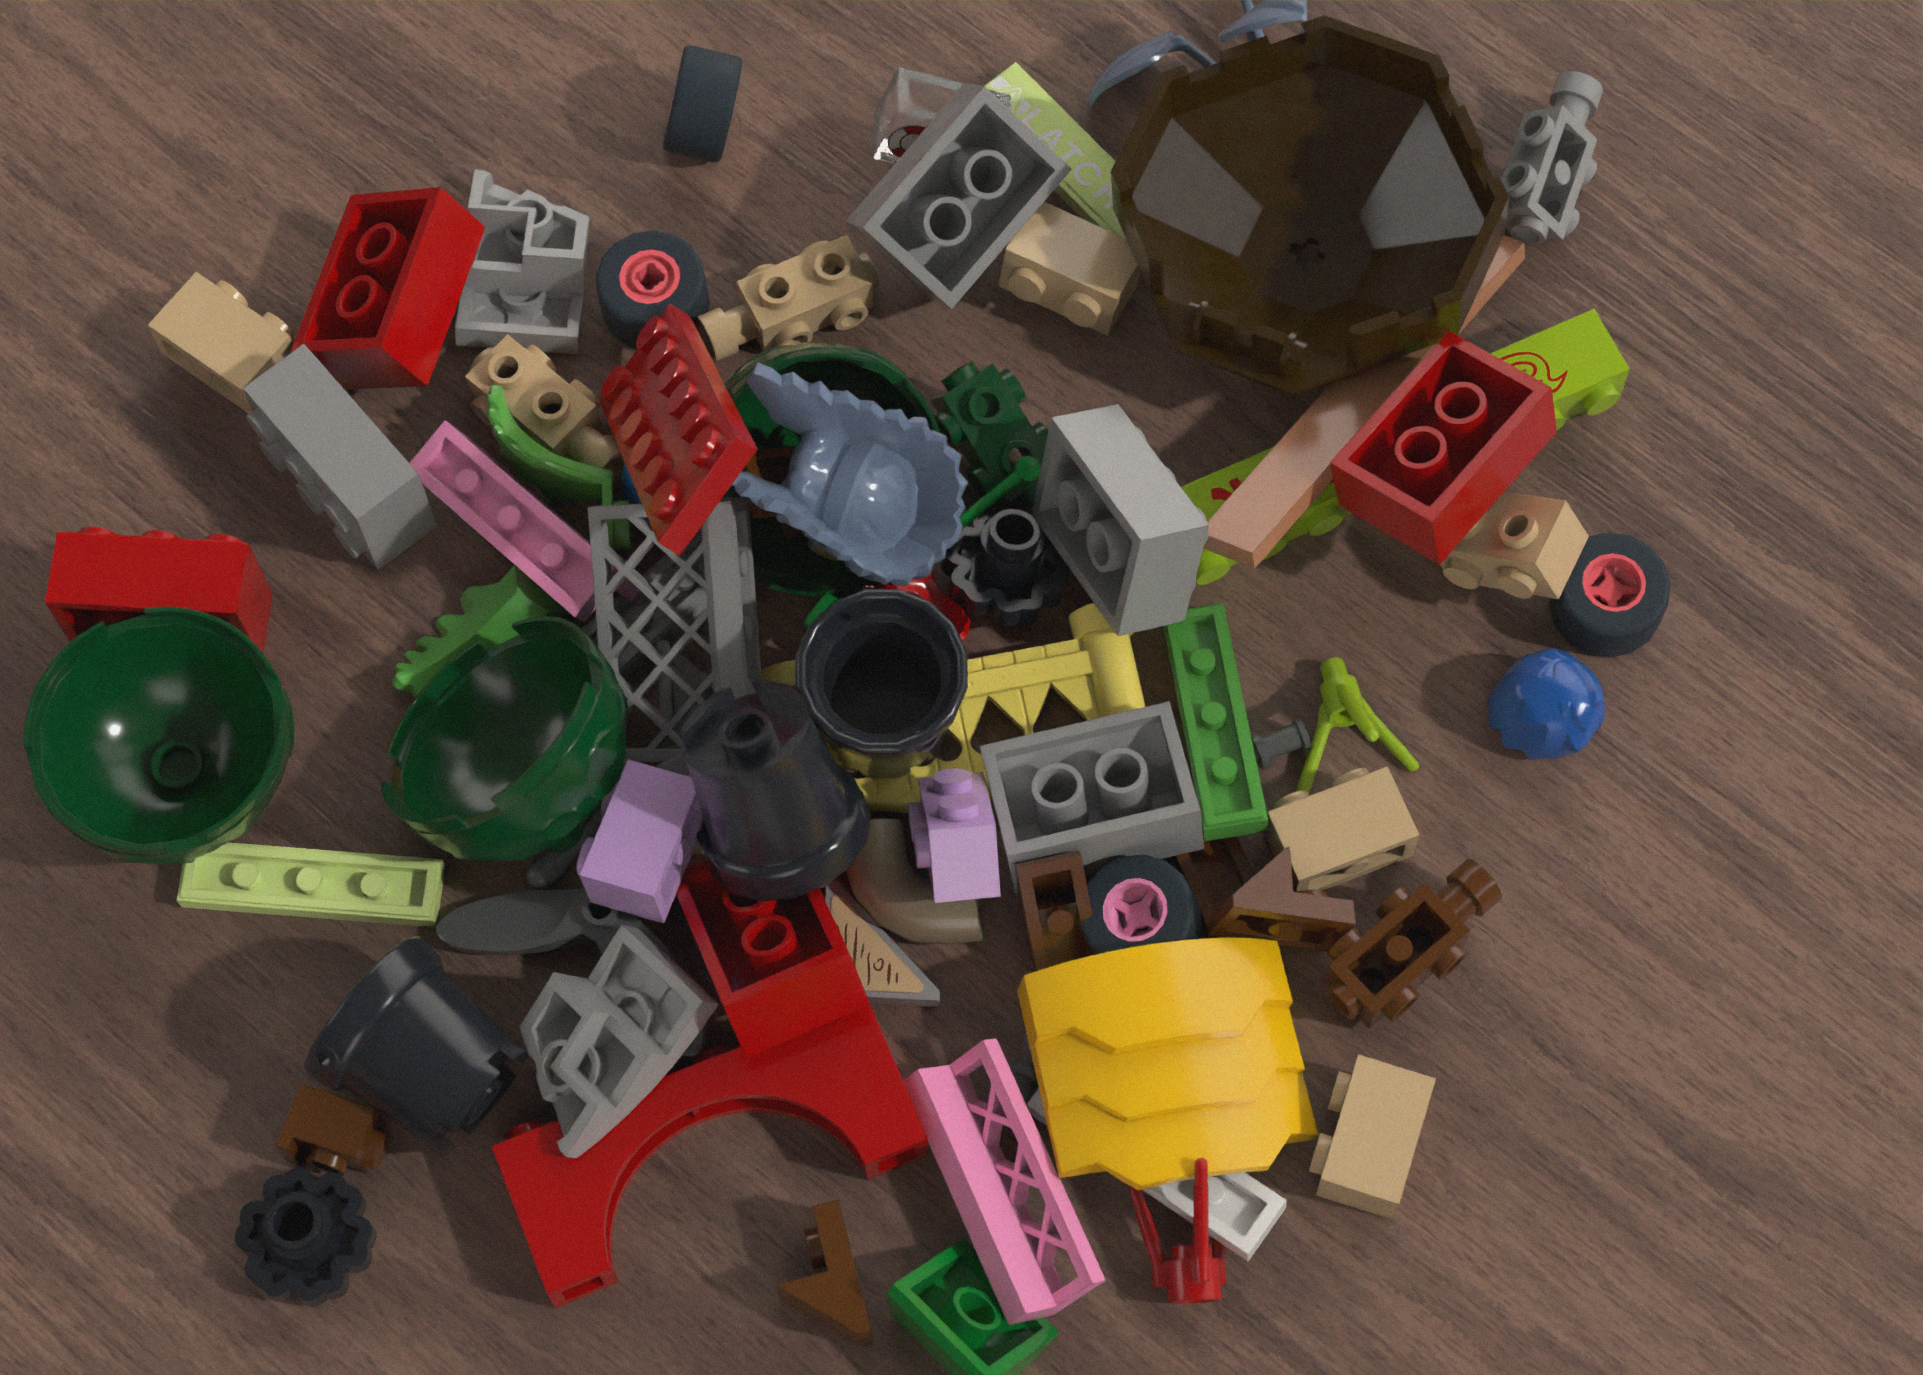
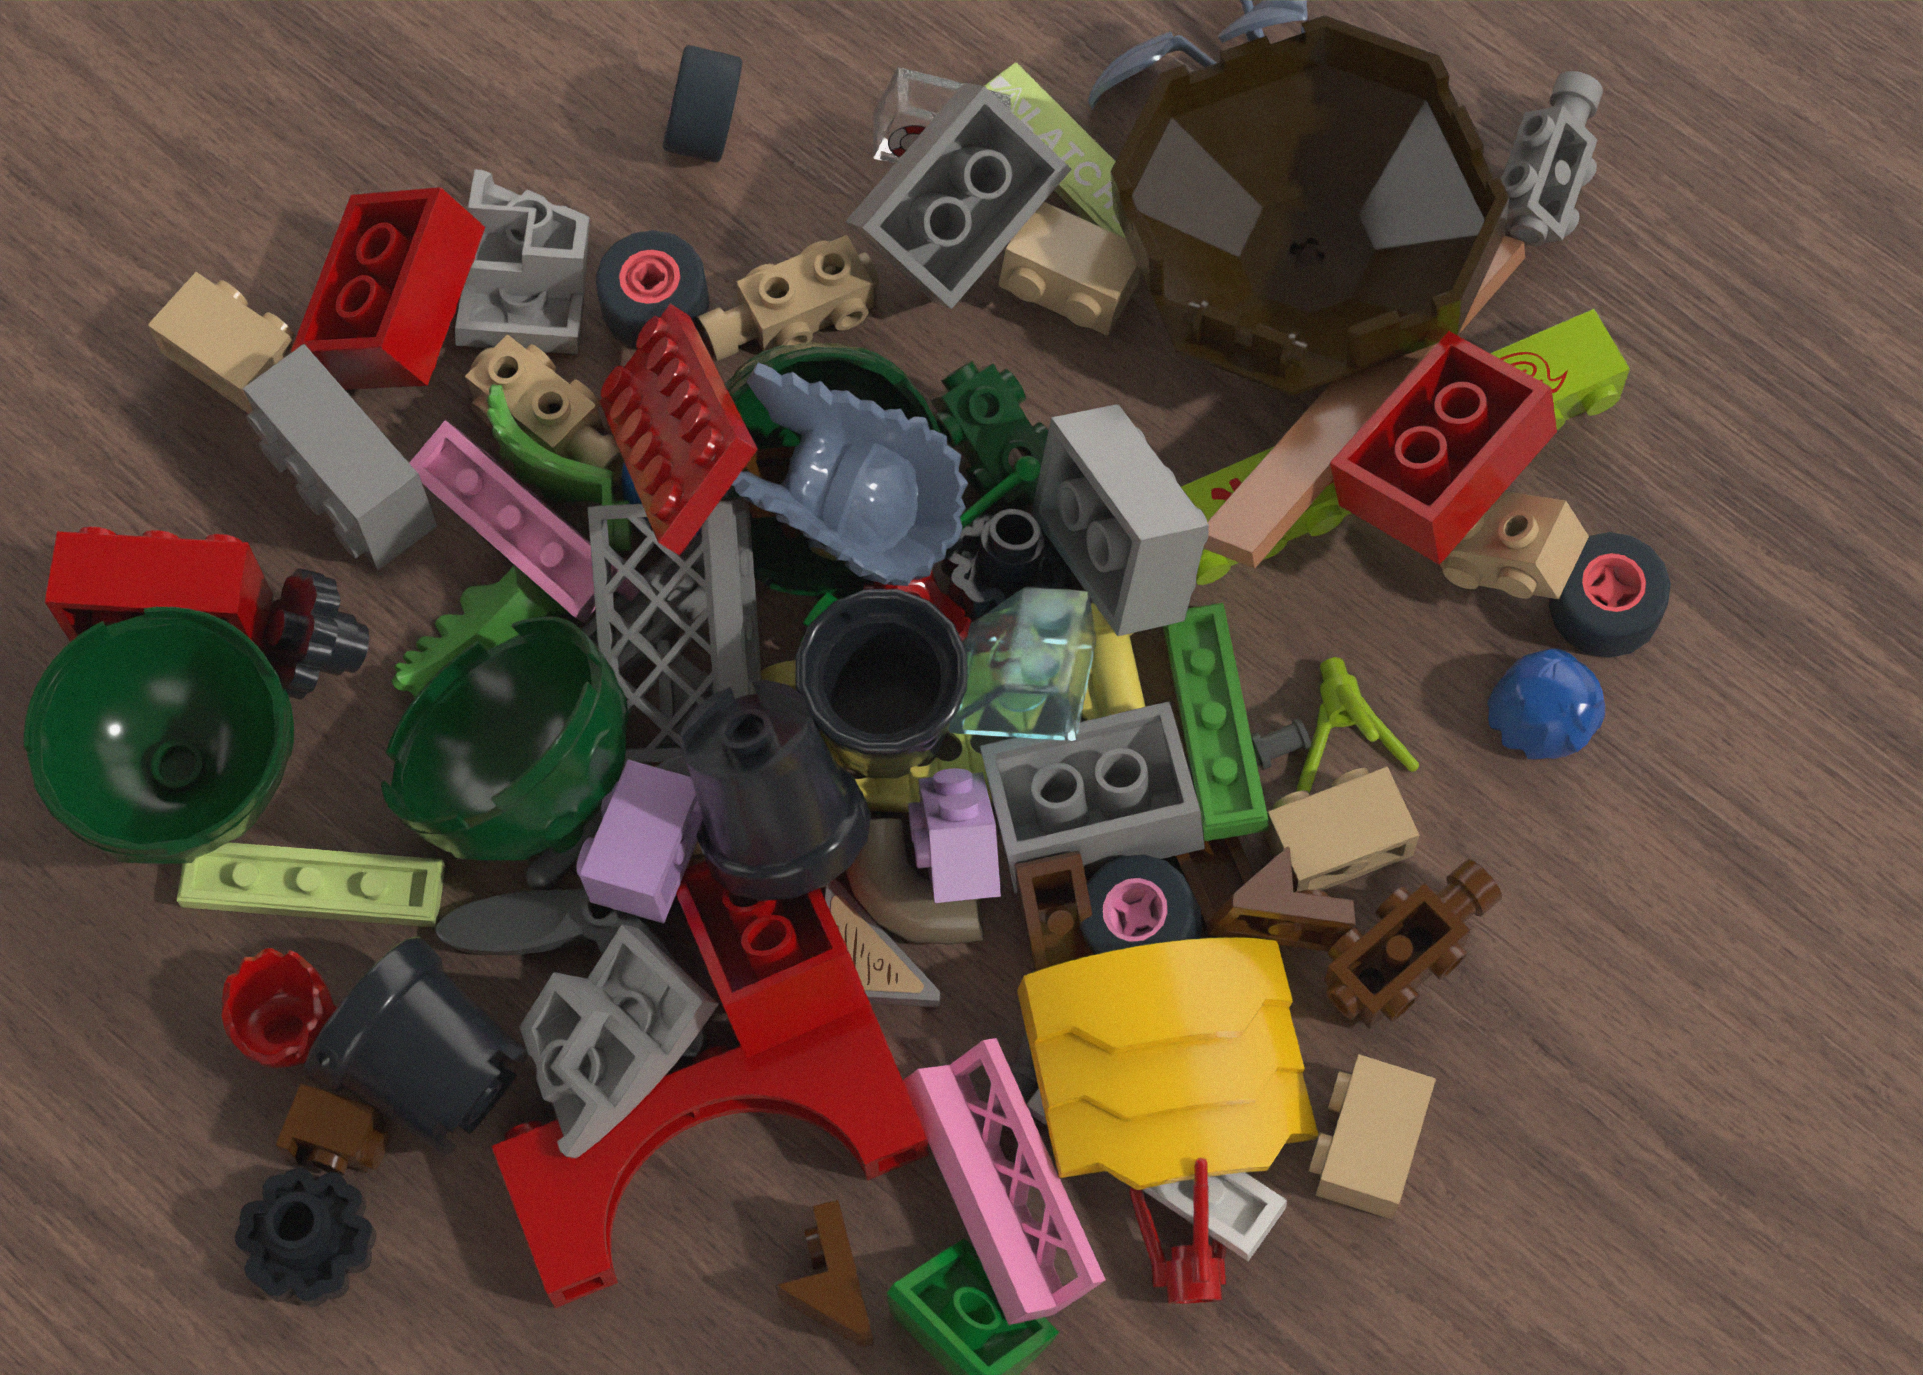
(275, 1008): none -> red hair
(310, 634): none -> black plant
(1029, 666): none -> clear light blue slope

